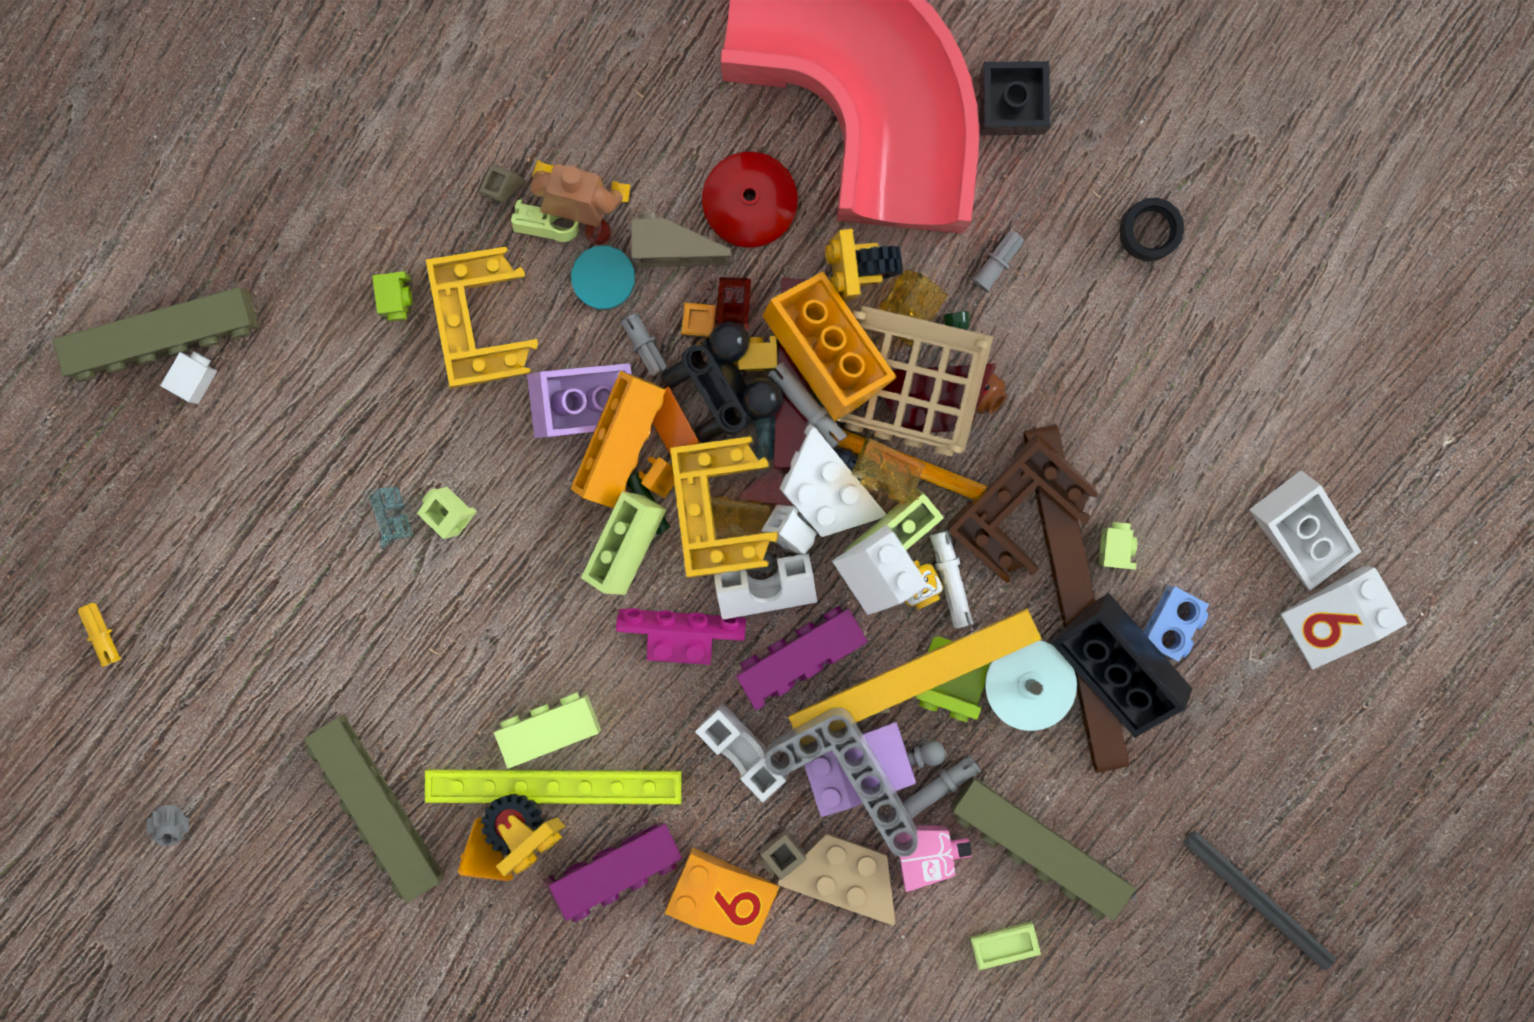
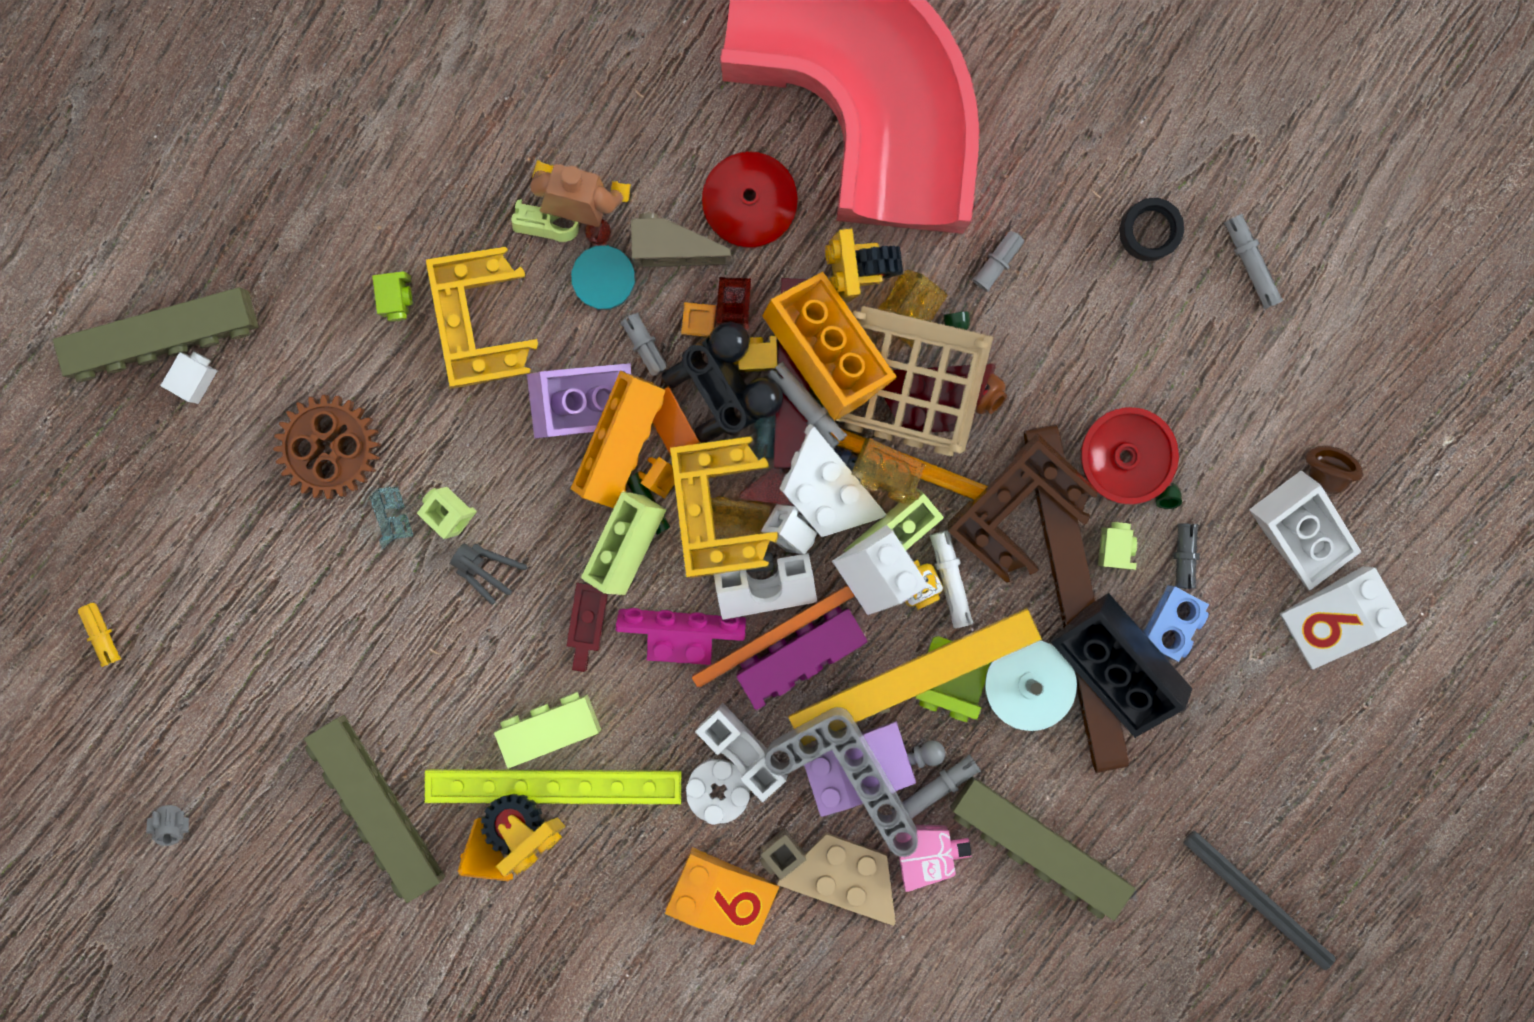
(307, 426): none -> dark orange gear
(469, 563): none -> dark grey plant
(500, 183): dark tan slope -> none
(586, 623): none -> dark red plate
(613, 872): magenta wedge -> none
(715, 809): none -> white plate
(772, 636): none -> orange tile
(1005, 945): yellowish green tile -> none
(1014, 98): black brick -> none
(1151, 451): none -> red dish
(1169, 498): none -> dark green hinge
(1186, 556): none -> dark grey pin
(1253, 261): none -> light grey pin
(1333, 468): none -> reddish brown hat

